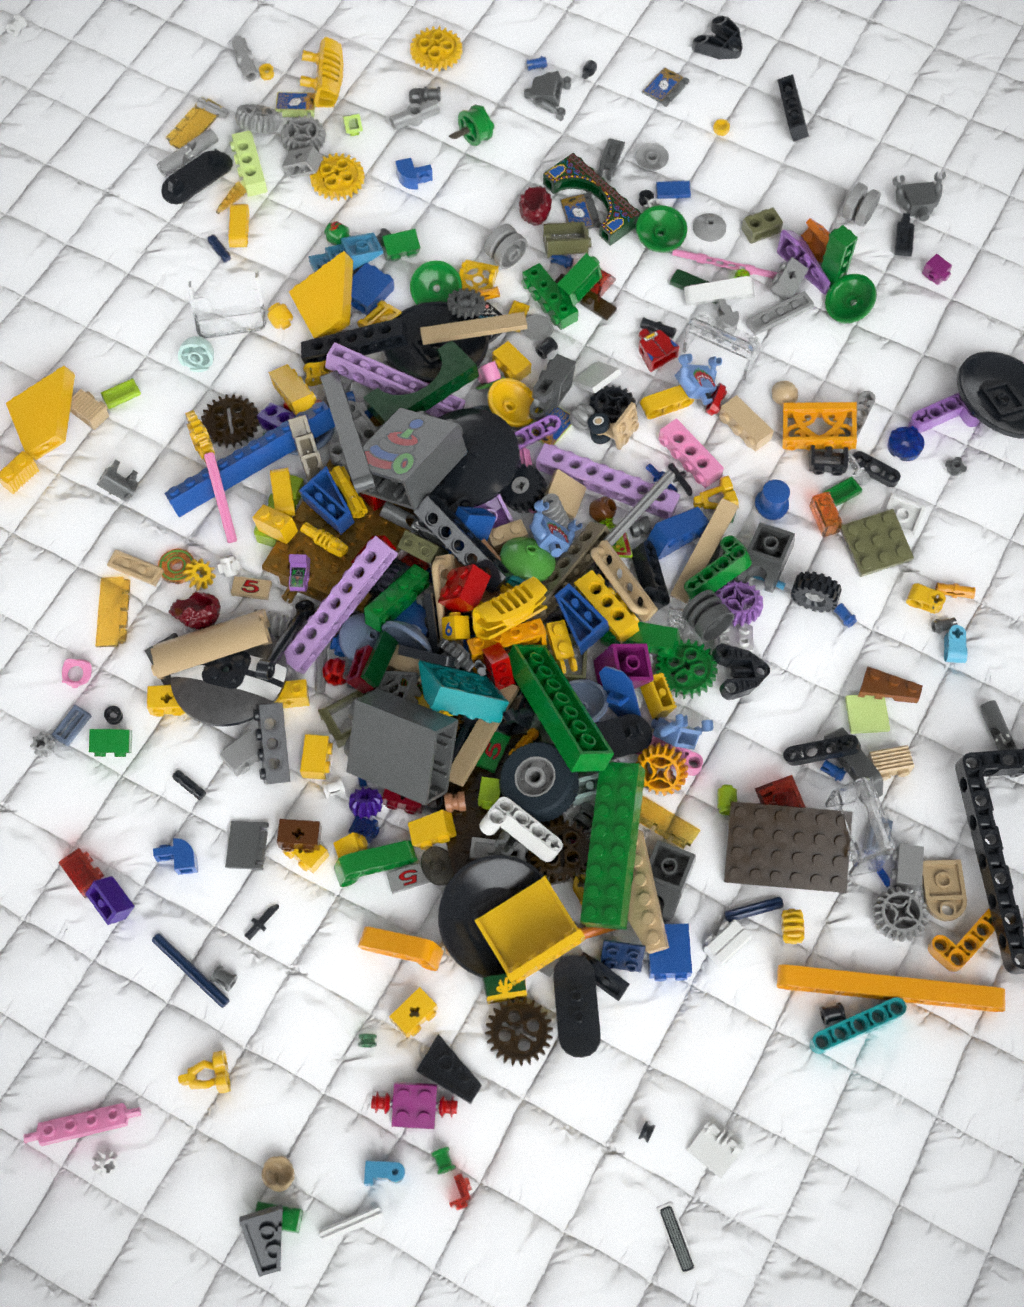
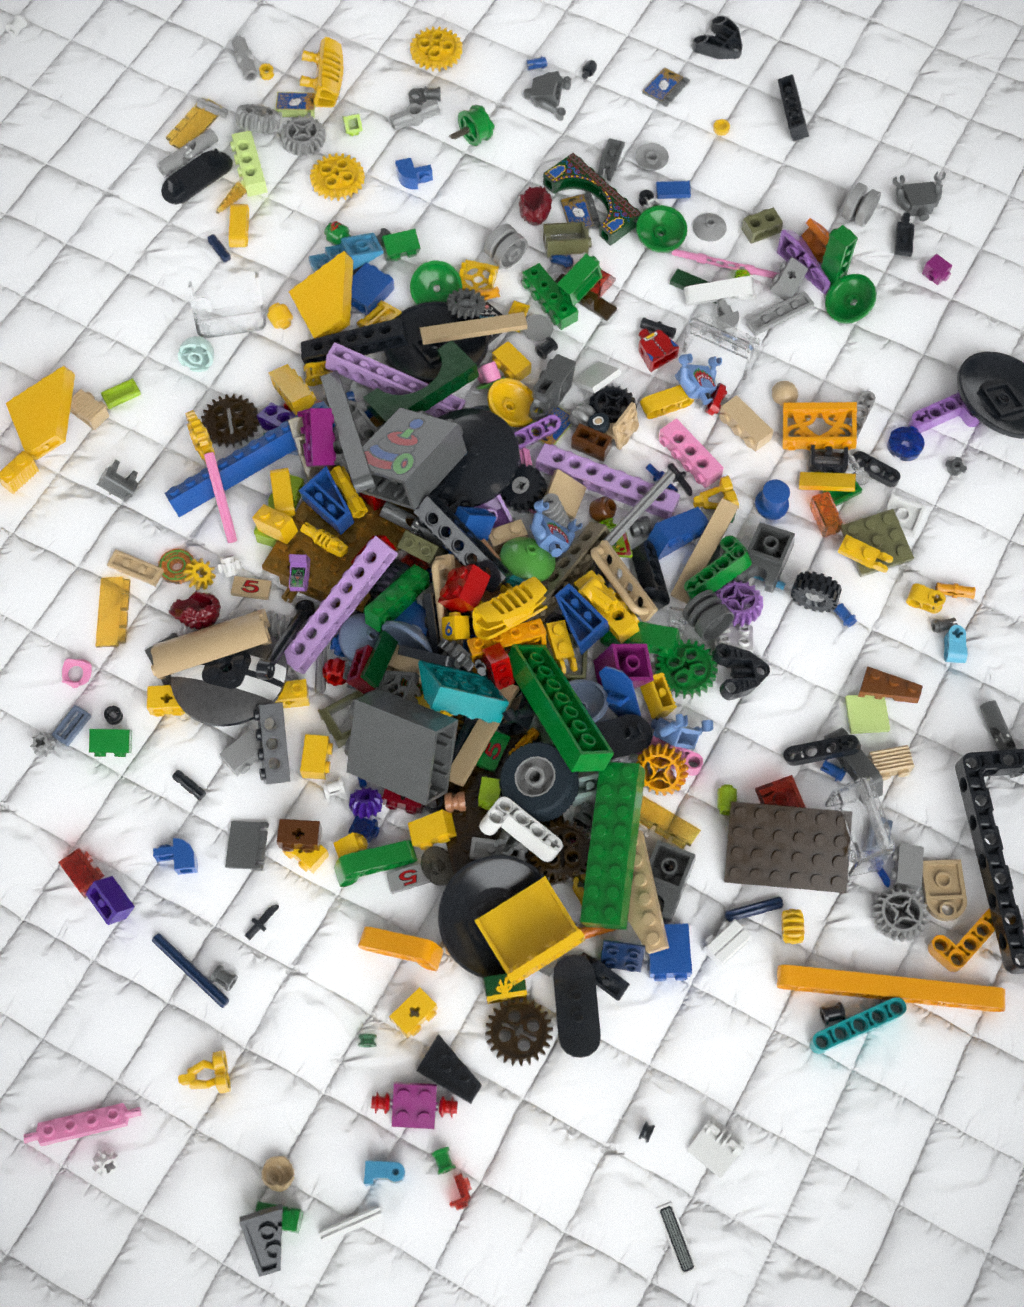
(302, 162): light grey brick -> none
(318, 436): none -> magenta wedge
(591, 442): none -> reddish brown brick
(595, 592): none -> yellow piece
(827, 481): none -> yellow tile
(864, 554): none -> yellow hinge

